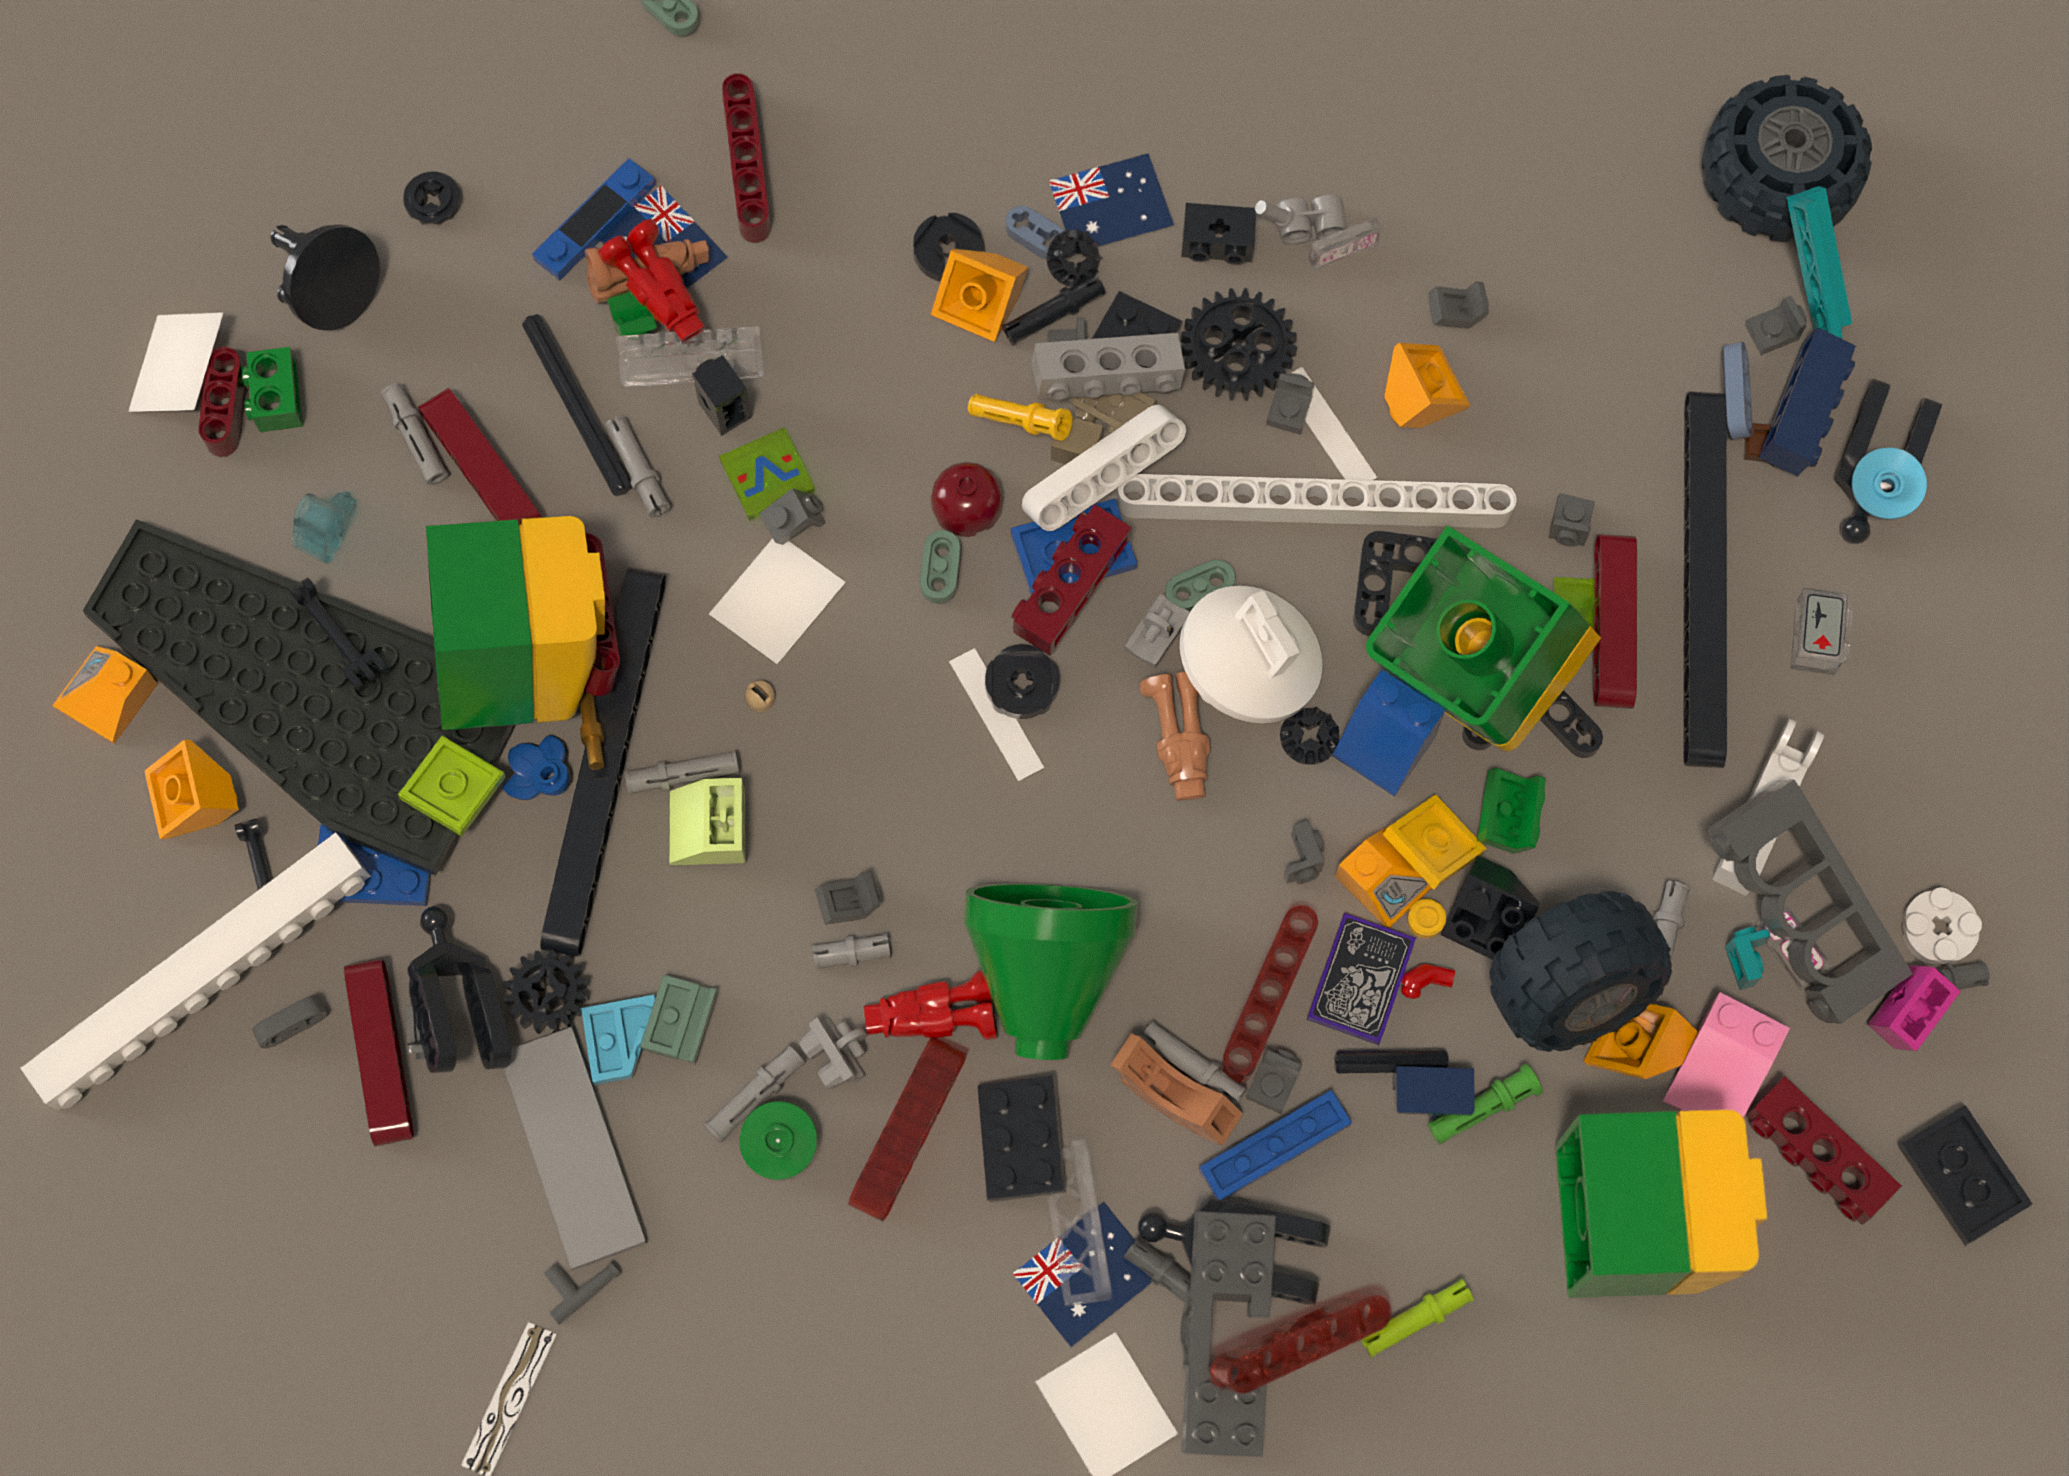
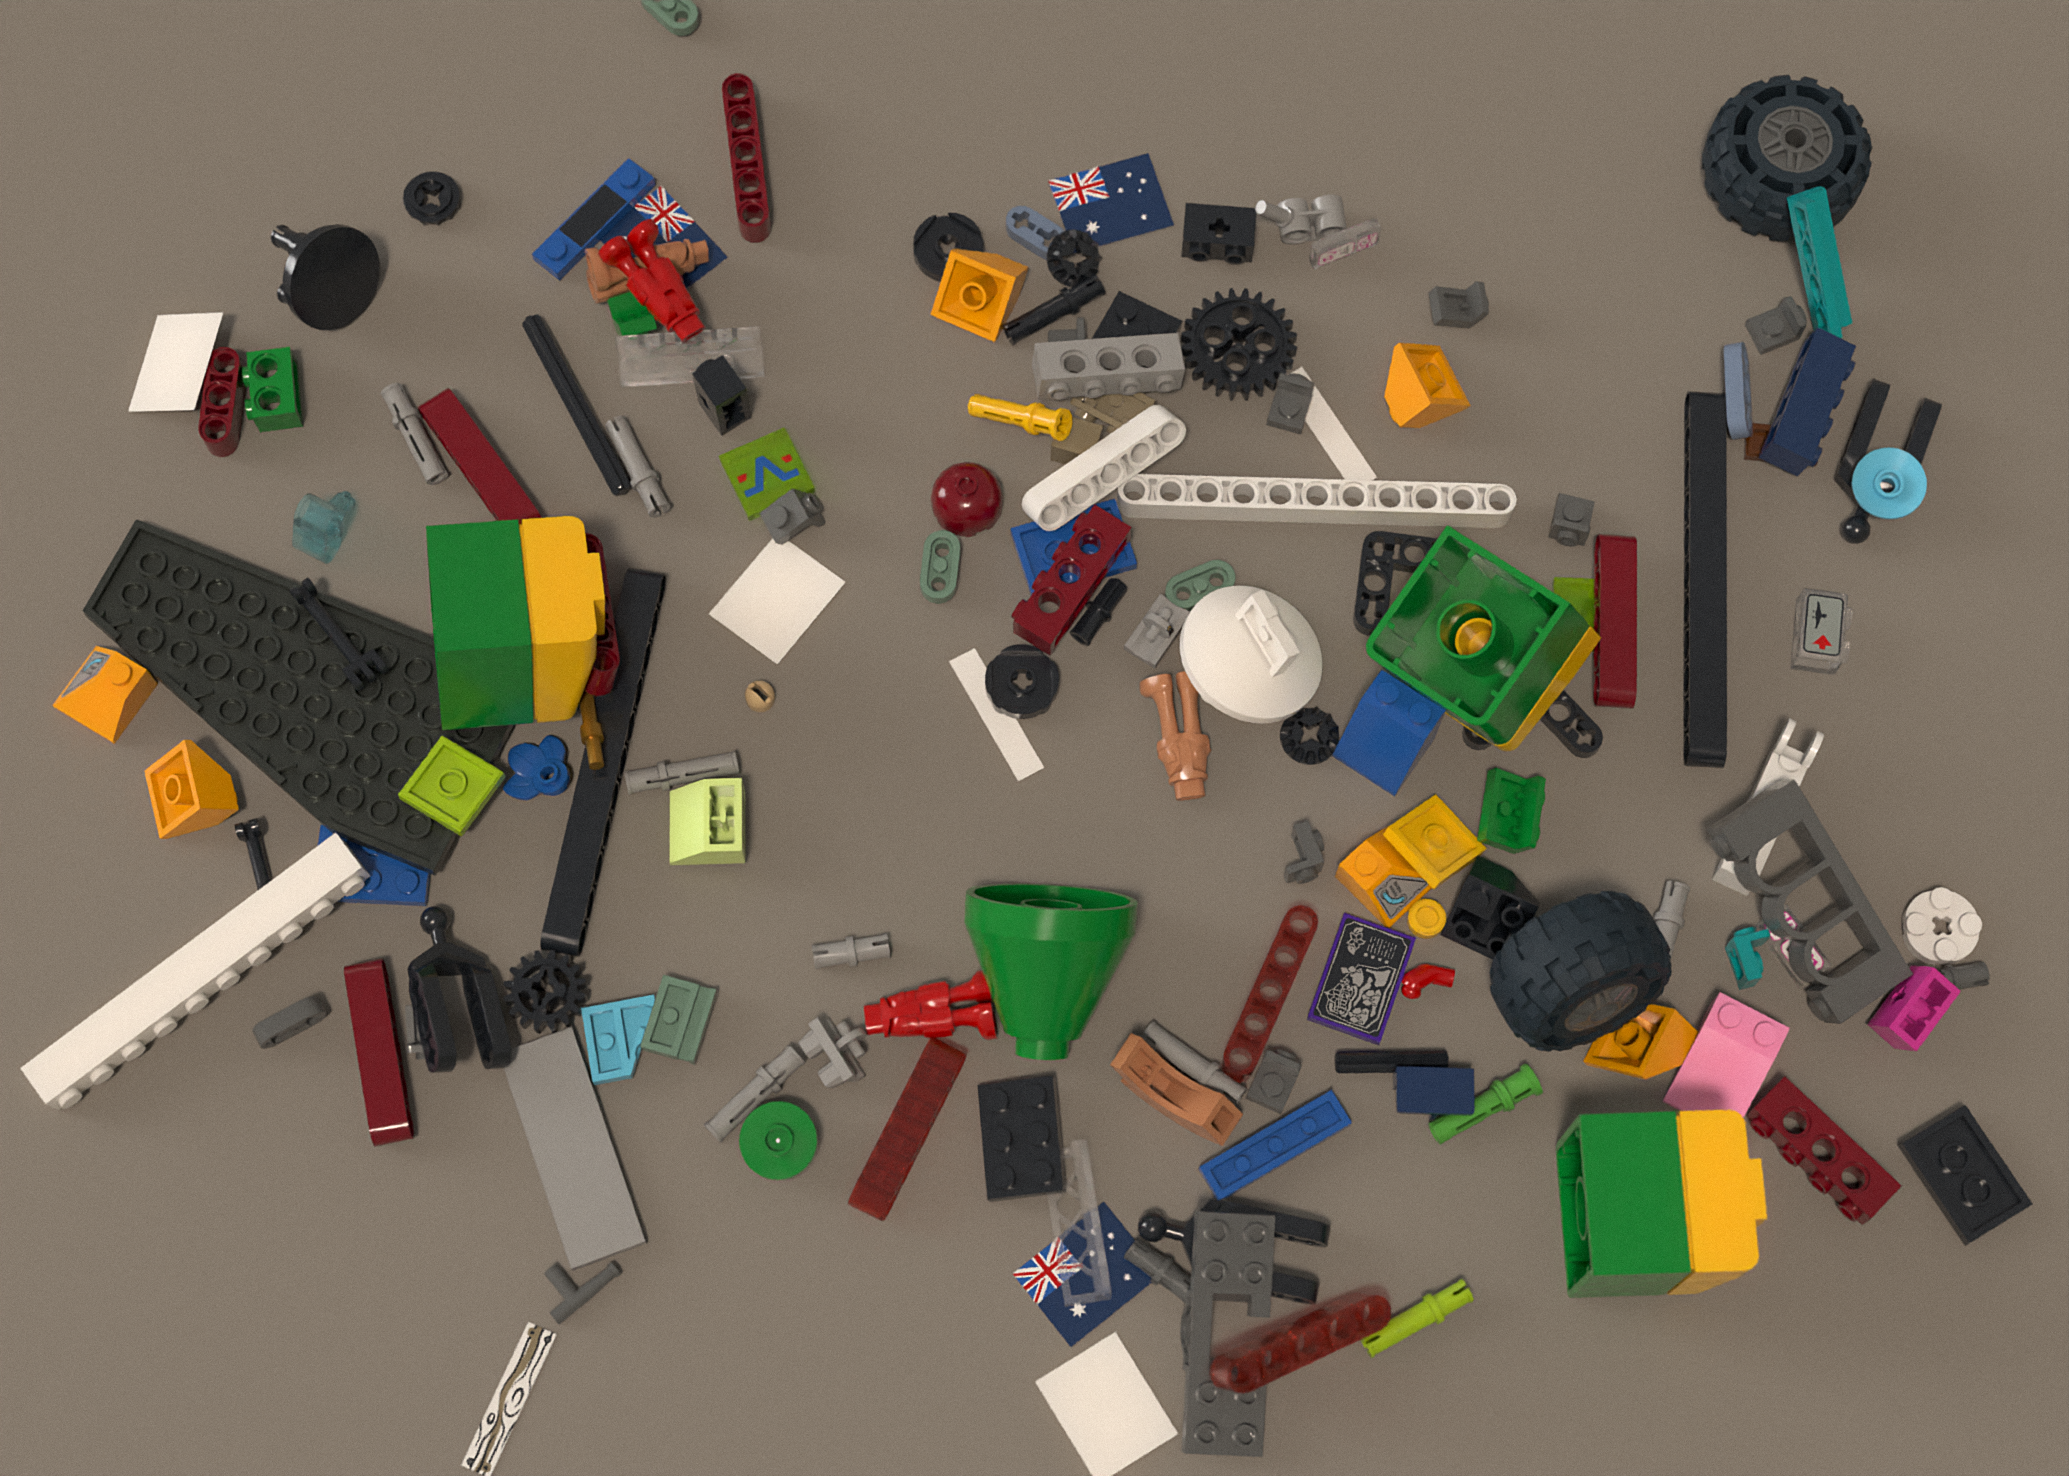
(848, 899): dark grey bracket -> none
(1098, 611): none -> black axle

